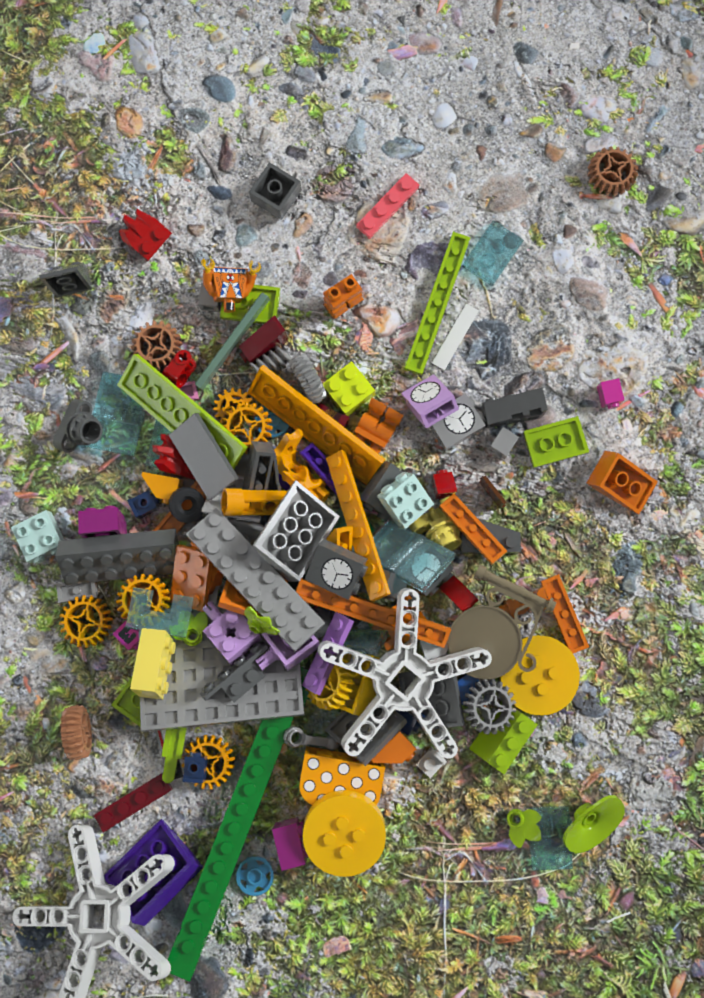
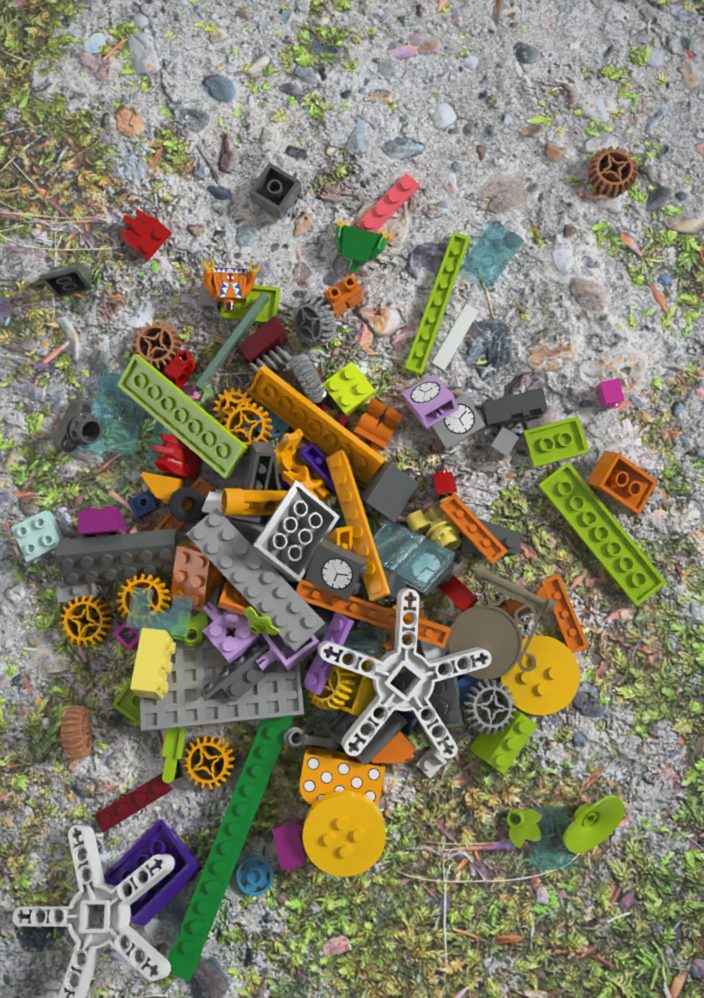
(195, 776): dark blue brick -> none
(203, 456): tile -> none
(314, 320): none -> light grey gear
(359, 244): none -> green torso
(405, 499): light aqua brick -> none
(492, 491): reddish brown piece -> none
(602, 534): none -> lime plate

